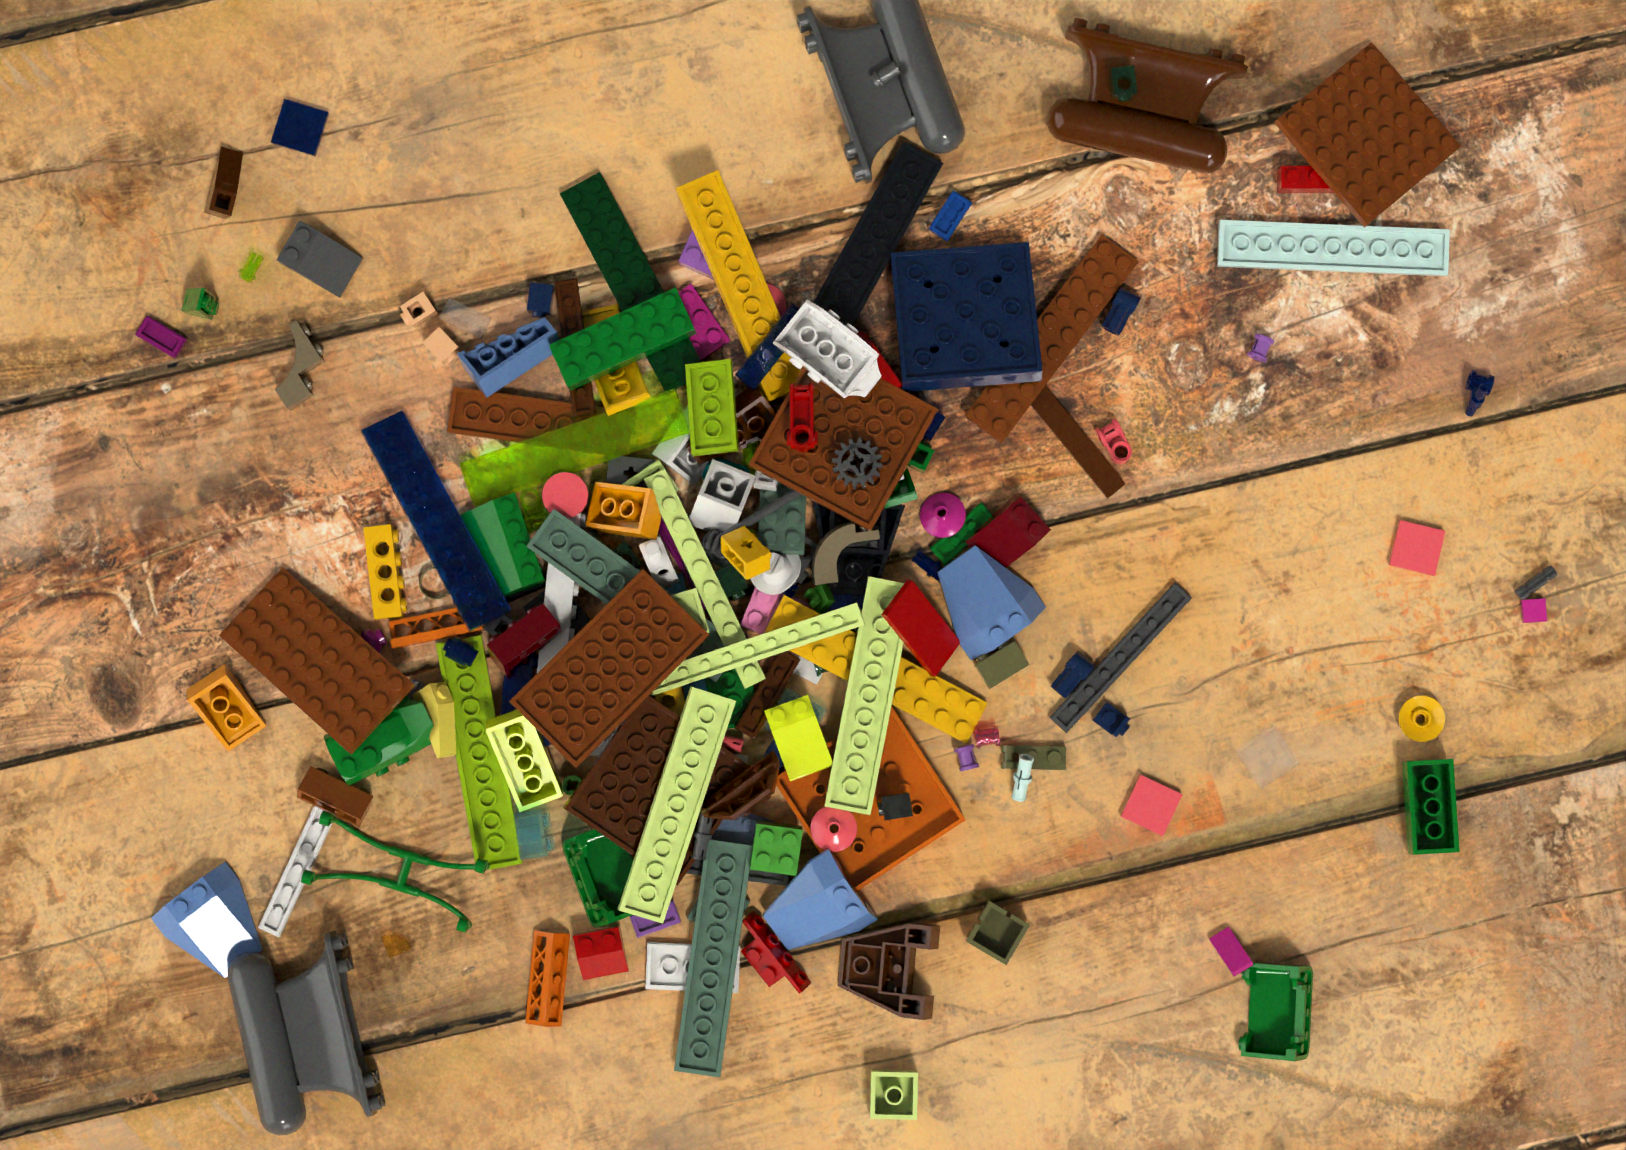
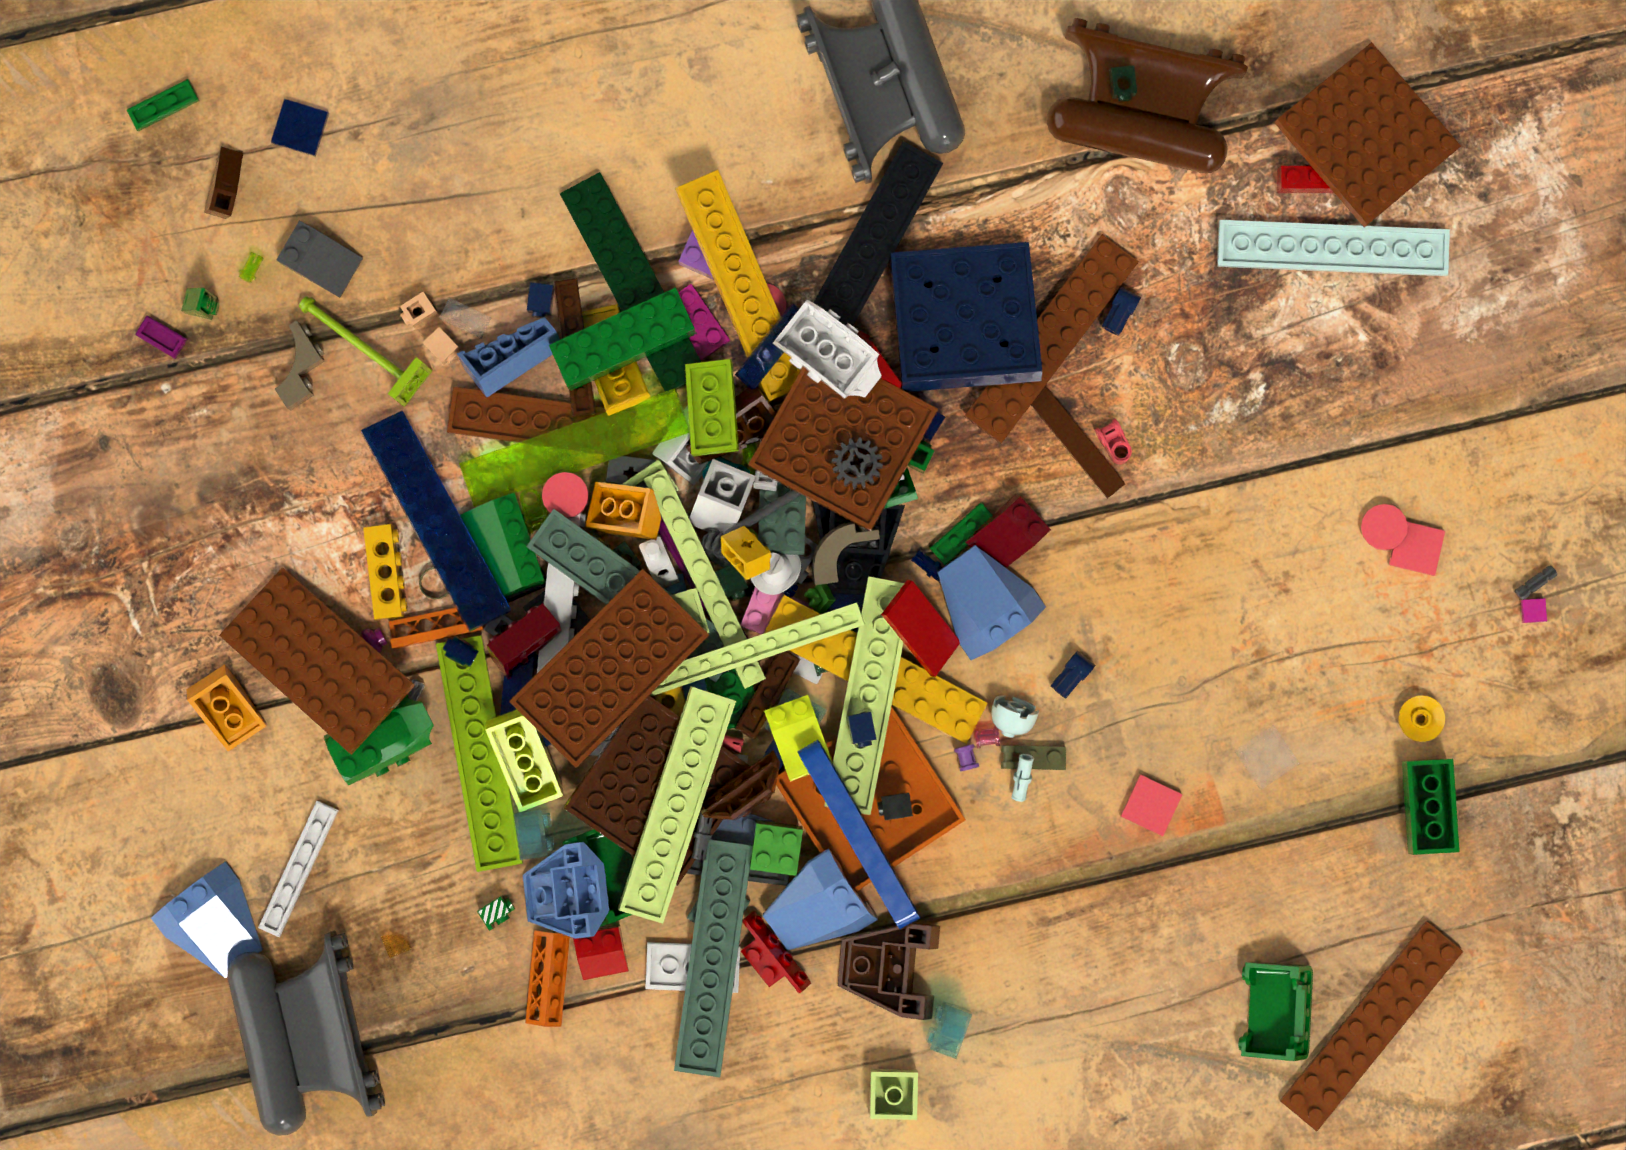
(162, 105): none -> green tile
(335, 796): dark orange brick -> none
(400, 885): green bar -> none
(408, 381): none -> lime tile
(440, 708): light yellow slope -> none
(496, 911): none -> green brick
(566, 783): bright green bush -> none
(567, 892): none -> medium blue wedge
(645, 926): medium lavender tile -> none
(802, 417): red piece -> none
(834, 841): coral dish -> none
(858, 834): none -> blue beam
(861, 729): none -> dark blue brick
(949, 1029): none -> clear light blue brick
(950, 216): blue plate -> none
(950, 523): dark pink dish -> none
(997, 933): olive piece -> none
(1001, 664): olive brick -> none
(1013, 716): none -> light aqua cylinder
(1112, 720): dark blue bracket -> none
(1120, 657): dark grey tile -> none
(1231, 951): dark pink tile -> none
(1260, 348): medium lavender bush -> none
(1371, 1026): none -> dark orange plate
(1384, 527): none -> coral tile
(1479, 387): clear blue piece -> none

